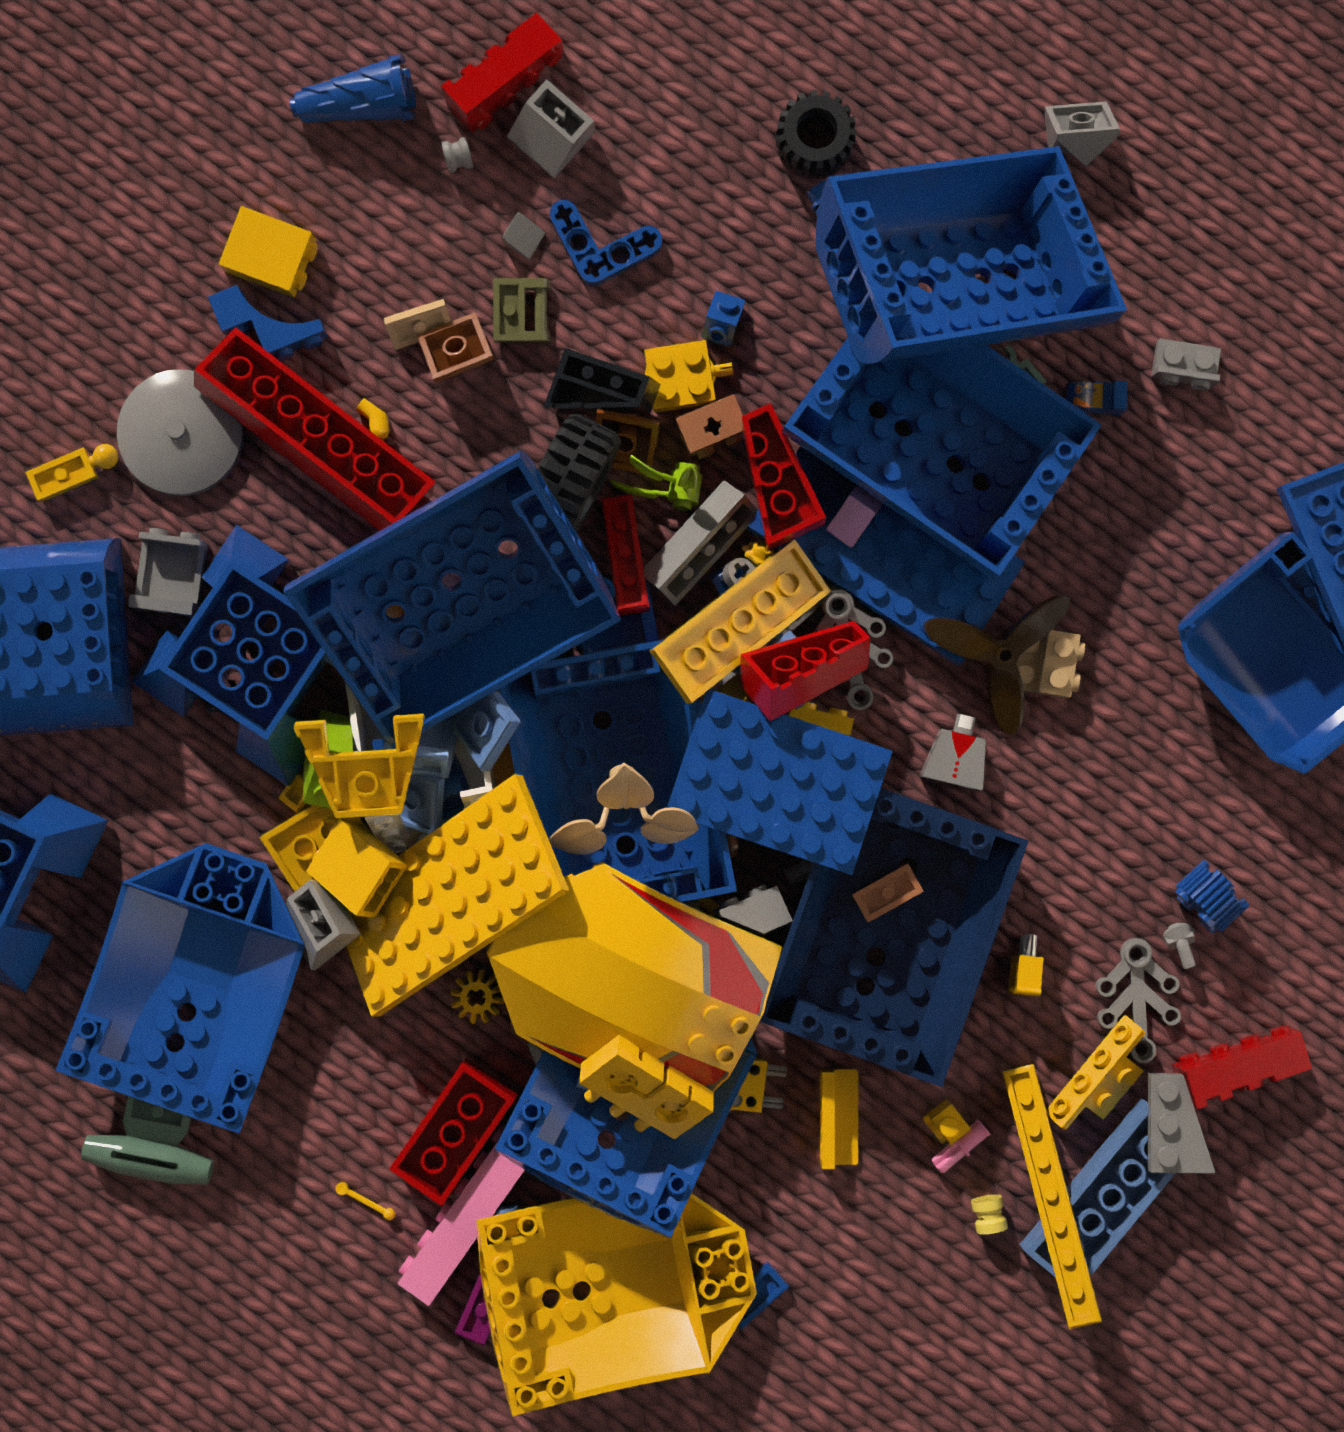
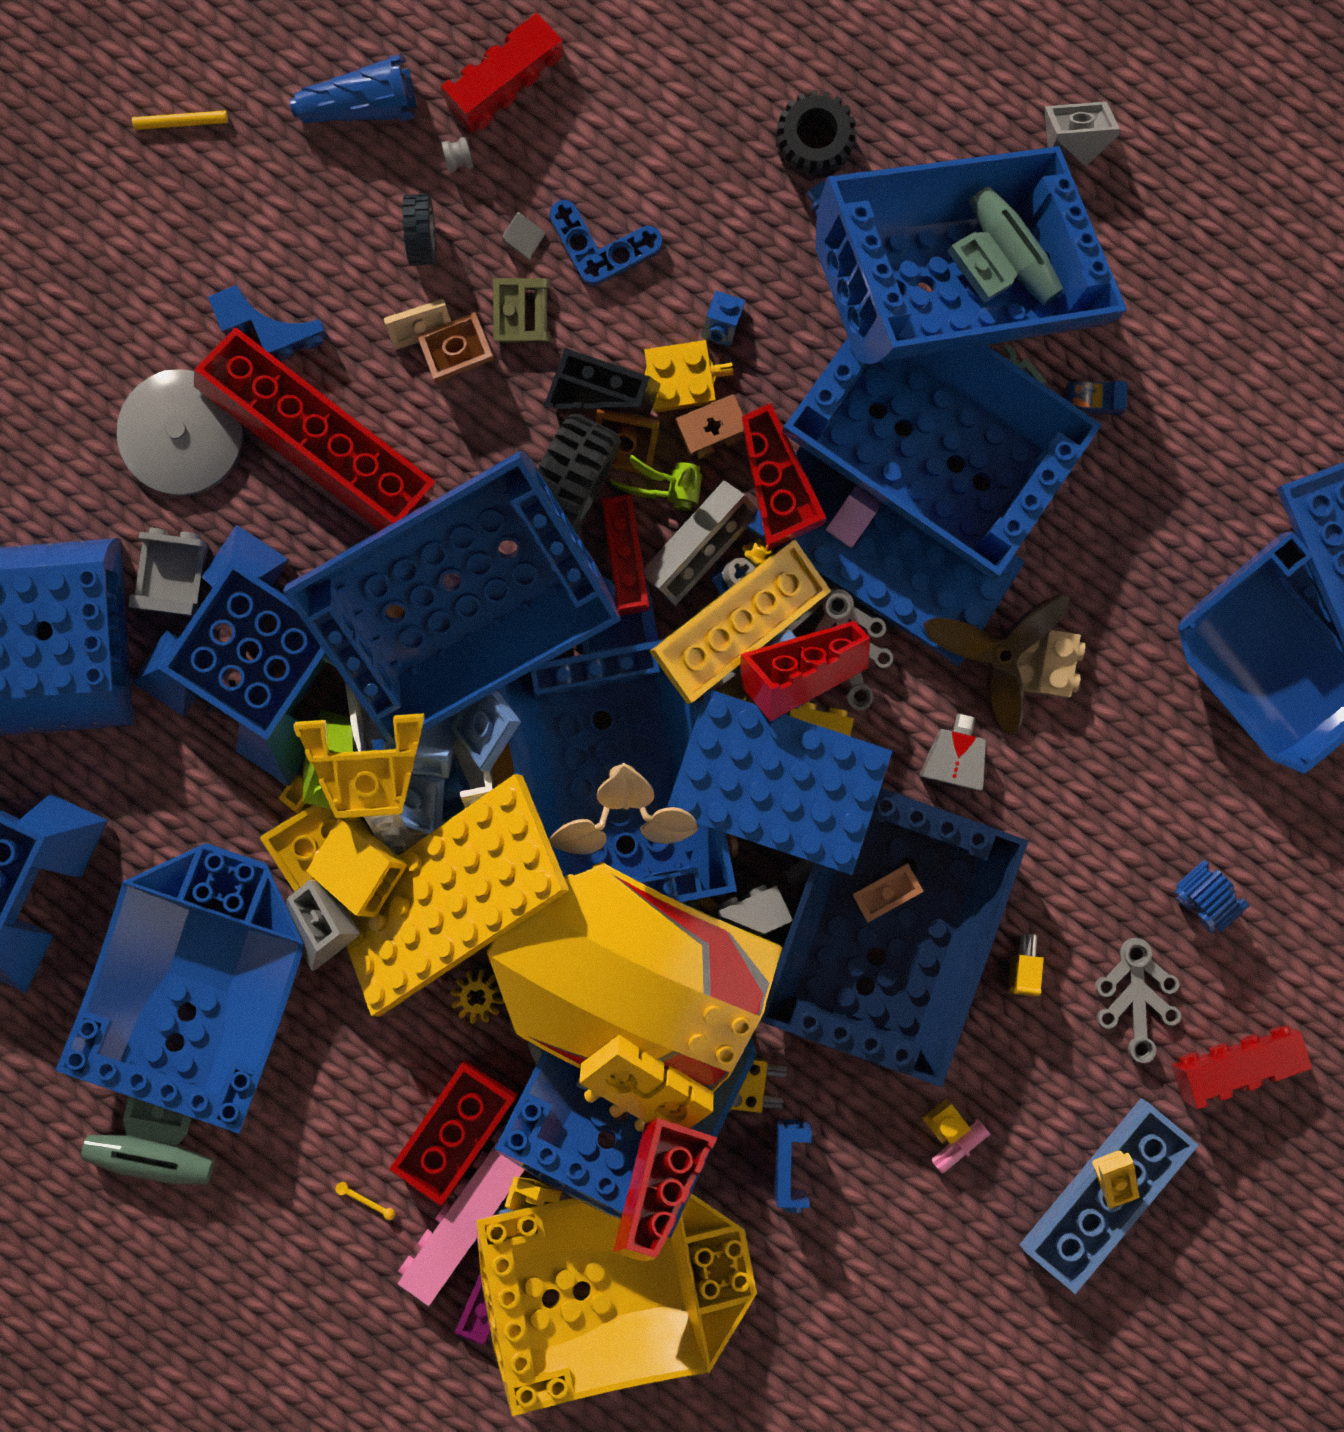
(70, 471): yellow plate -> none
(180, 120): none -> yellow bar
(268, 252): yellow brick -> none
(377, 418): yellow arm -> none
(419, 229): none -> black wheel
(529, 1191): none -> yellow bracket
(551, 129): light grey slope -> none
(659, 1185): none -> red wedge
(769, 1287): blue tile -> none
(787, 1132): none -> blue panel
(838, 1117): yellow panel -> none
(989, 1214): light yellow wheel -> none
(1003, 253): none -> sand green plate
(1052, 1197): yellow tile -> none
(1101, 1078): yellow bracket -> none
(1116, 1178): none -> yellow slope
(1173, 1128): light grey wing -> none
(1180, 936): light grey plate -> none
(1186, 364): light grey bracket -> none

